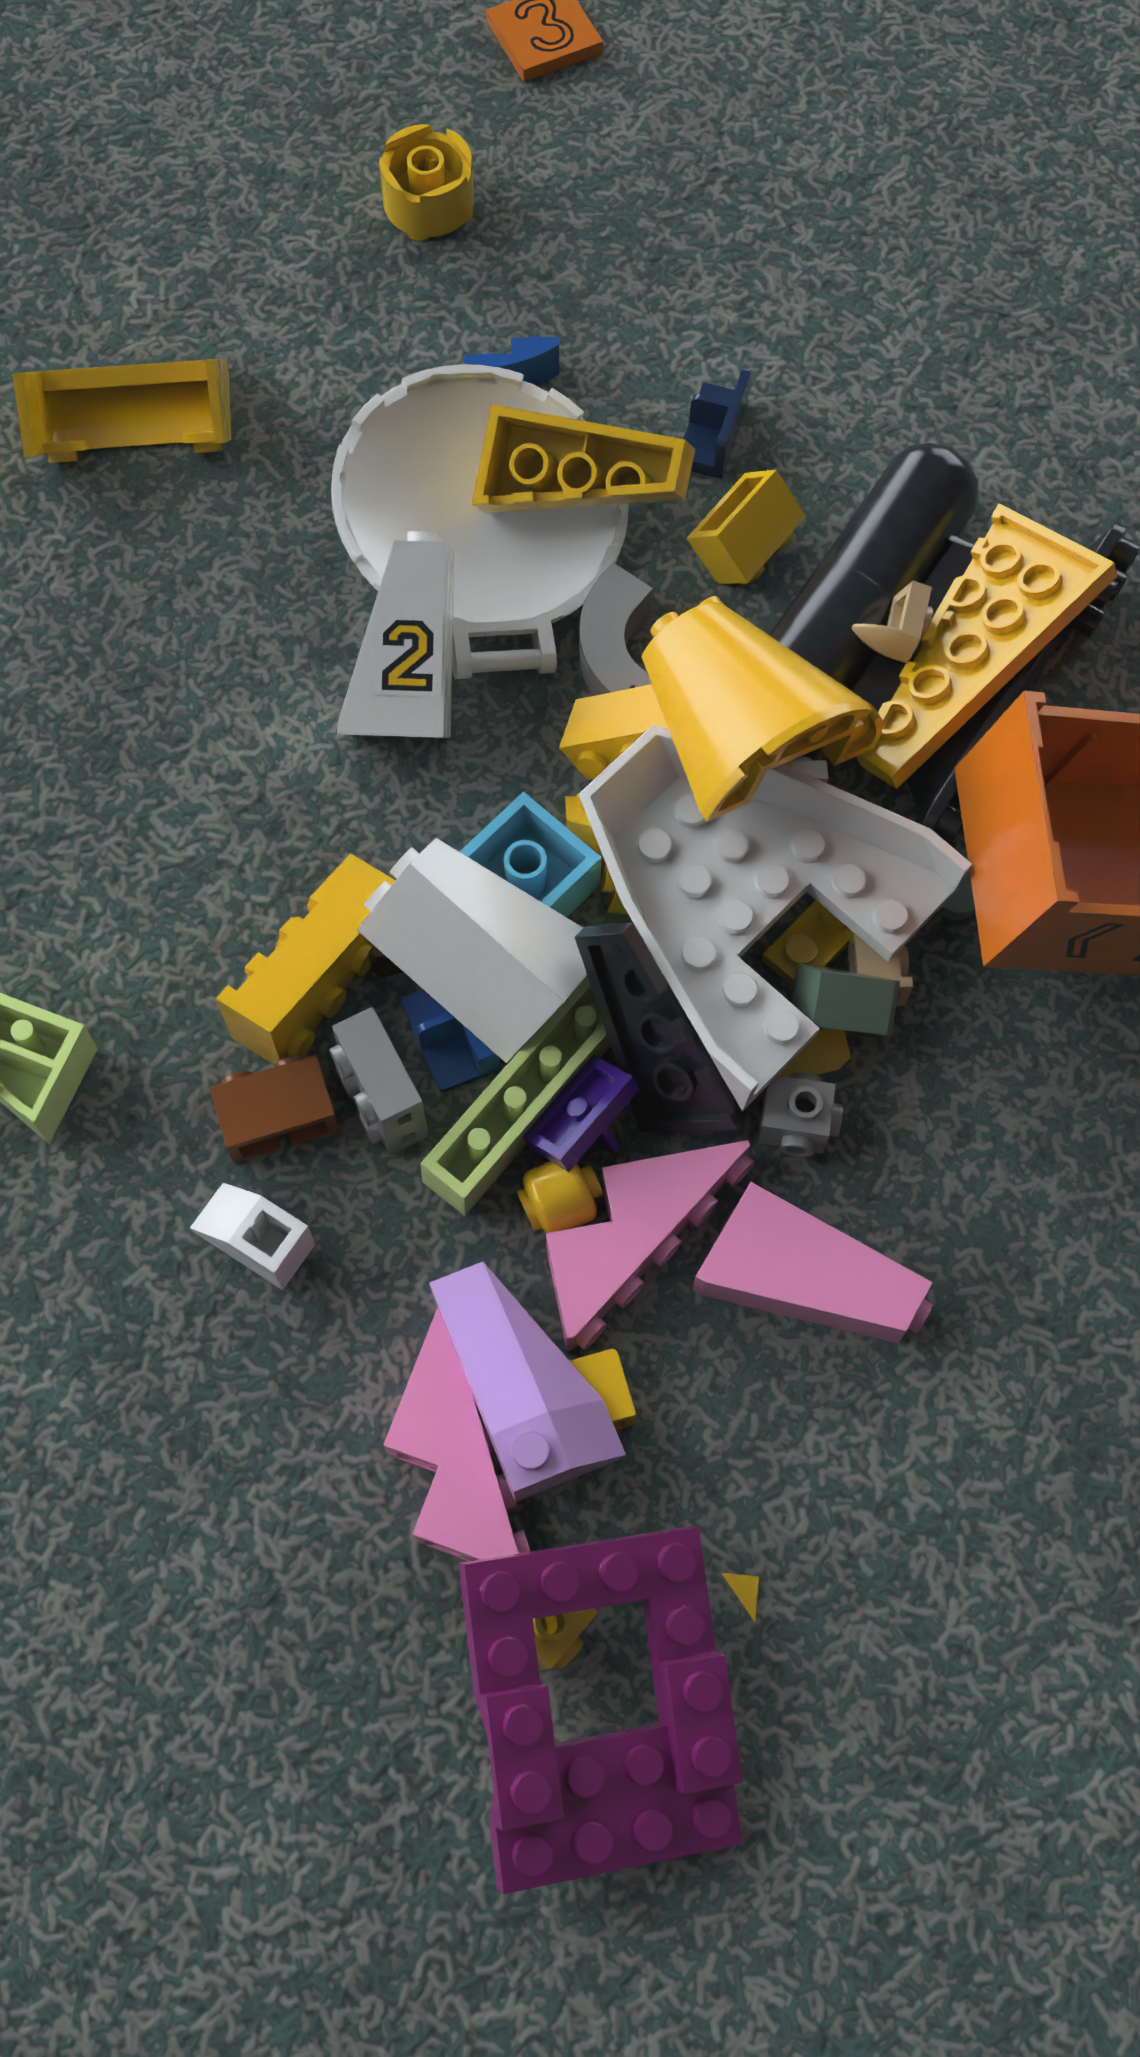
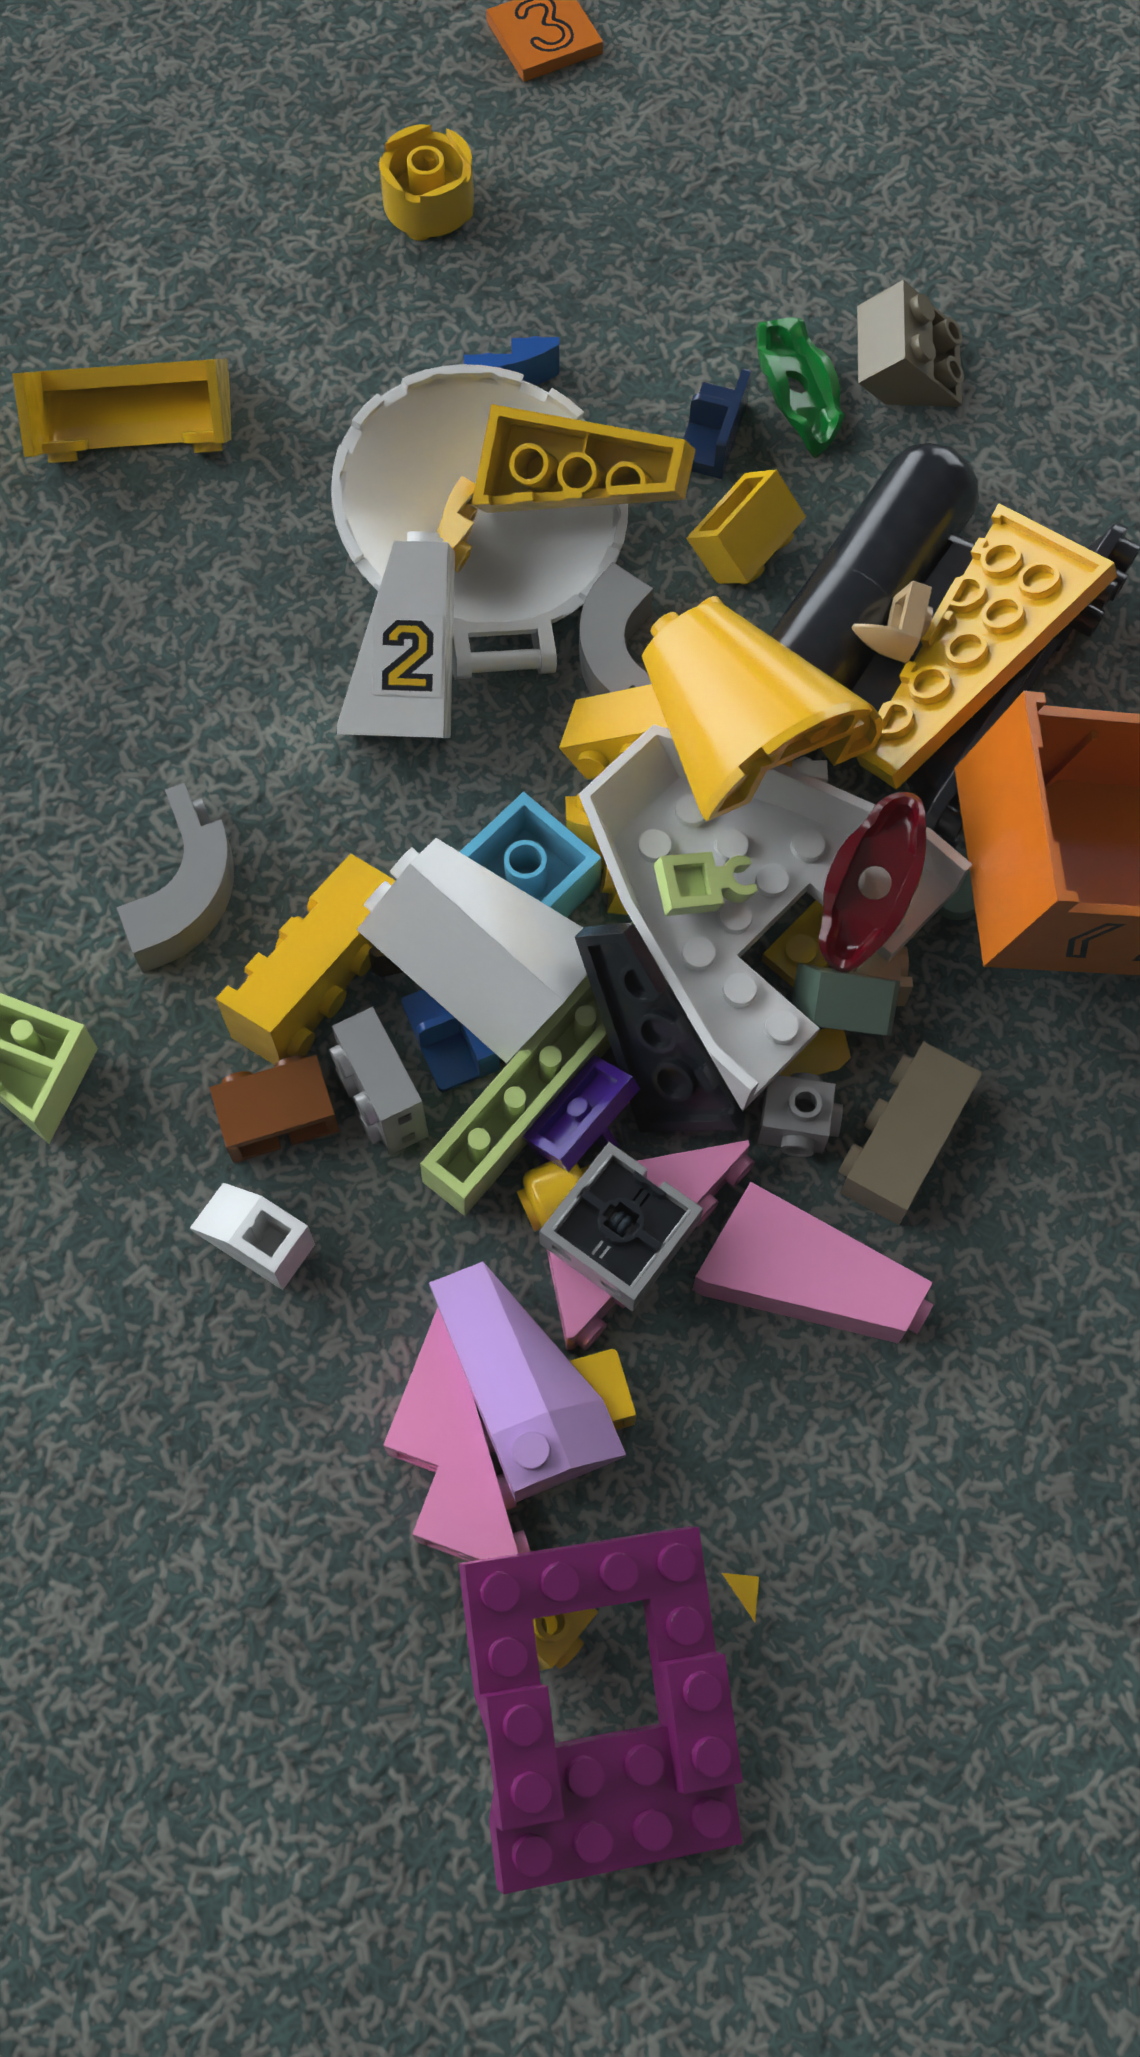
(195, 899): none -> light grey arch
(458, 521): none -> yellow slope
(643, 1222): none -> piece
(696, 885): none -> yellowish green plate
(788, 352): none -> green piece
(888, 838): none -> dark red piece
(907, 1131): none -> dark tan brick
(908, 350): none -> dark tan slope

